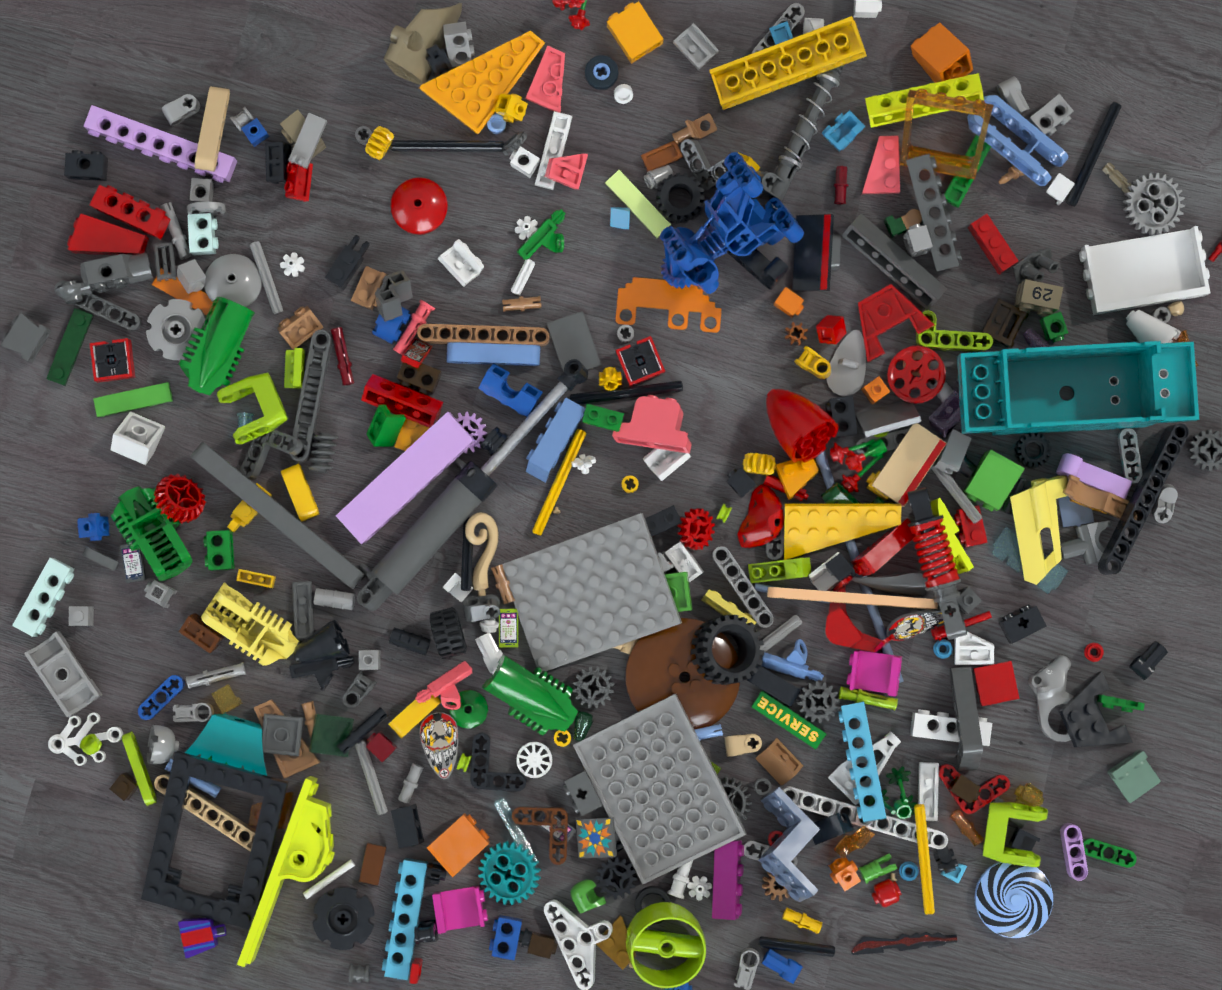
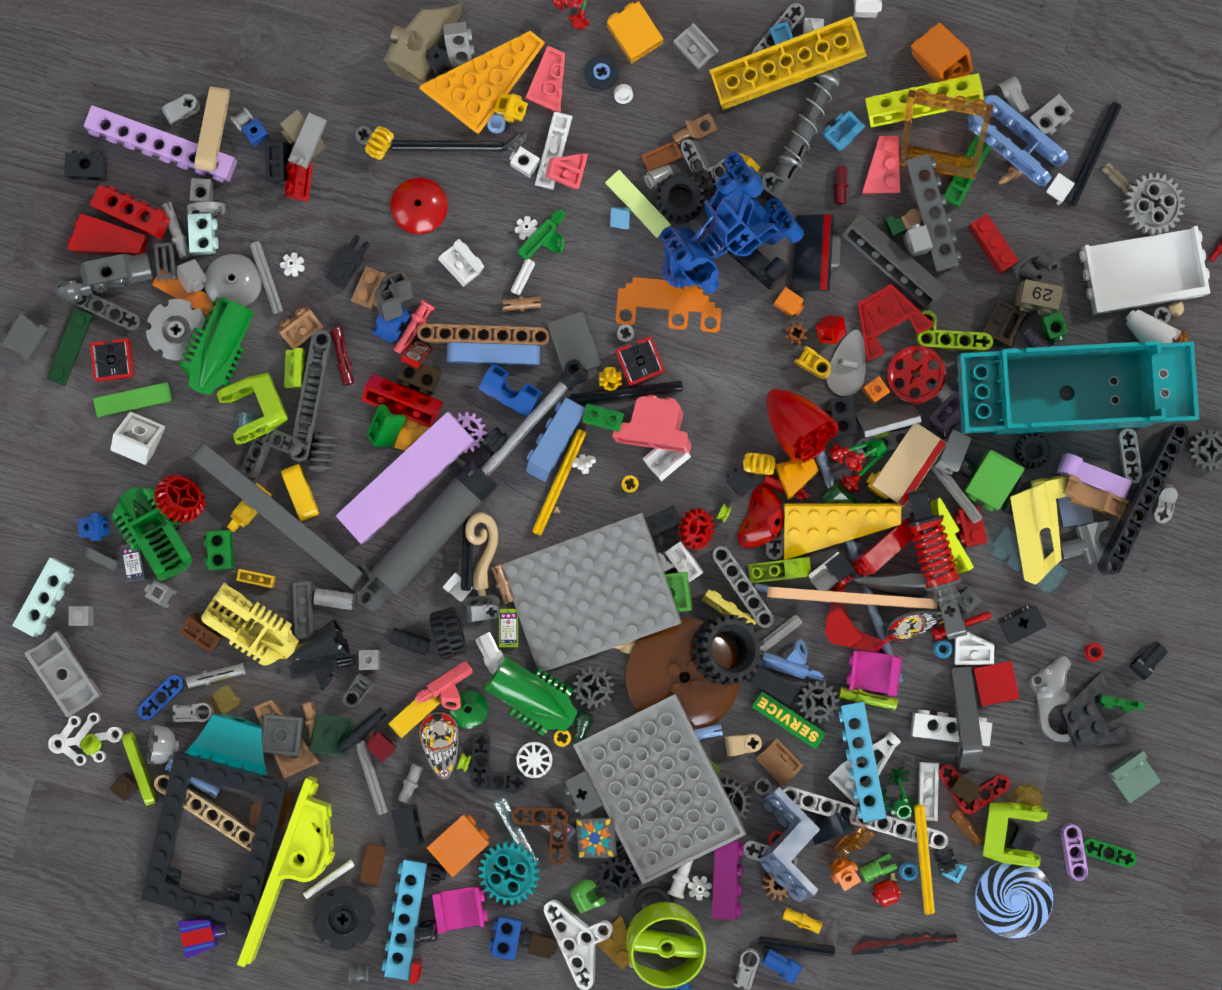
(489, 625): white plate -> none

